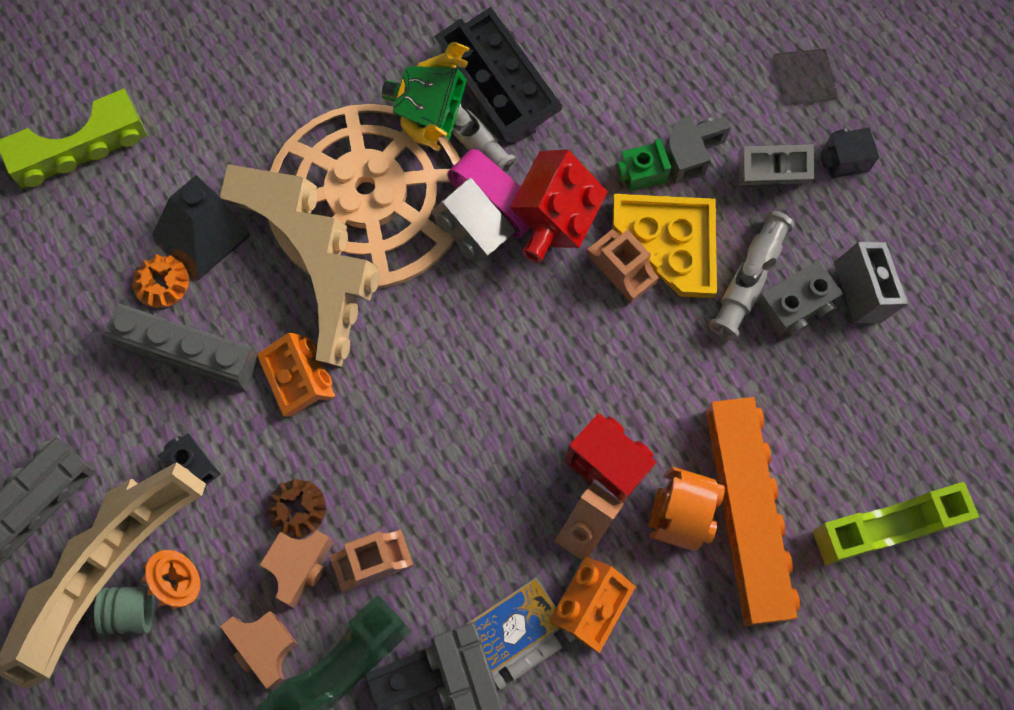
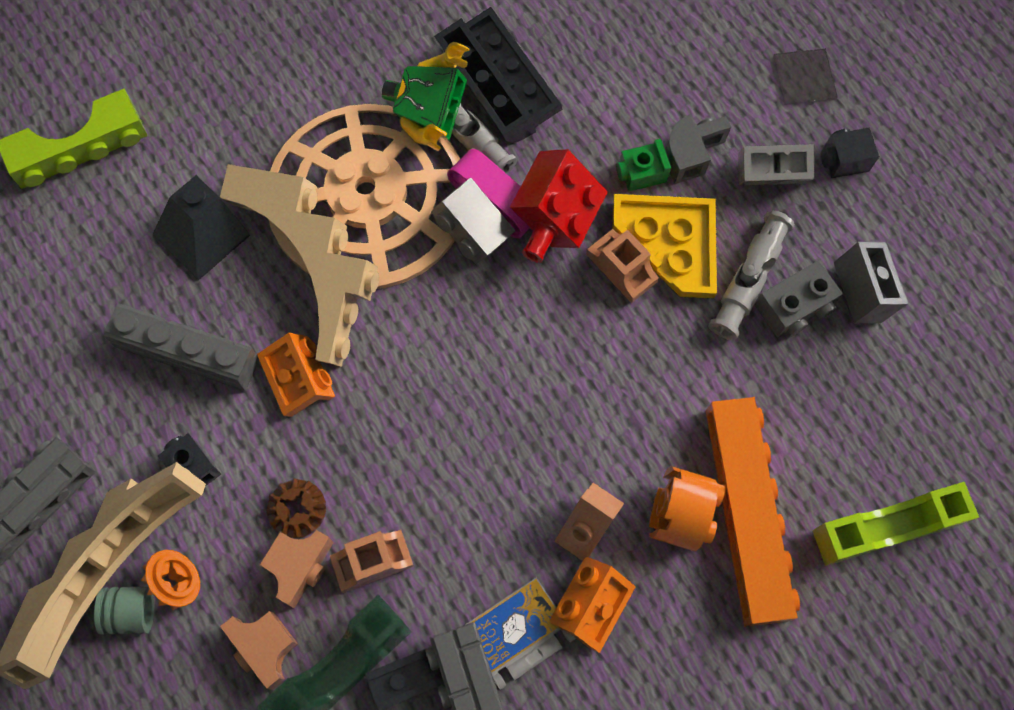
(156, 295): orange gear -> none
(609, 457): red brick -> none

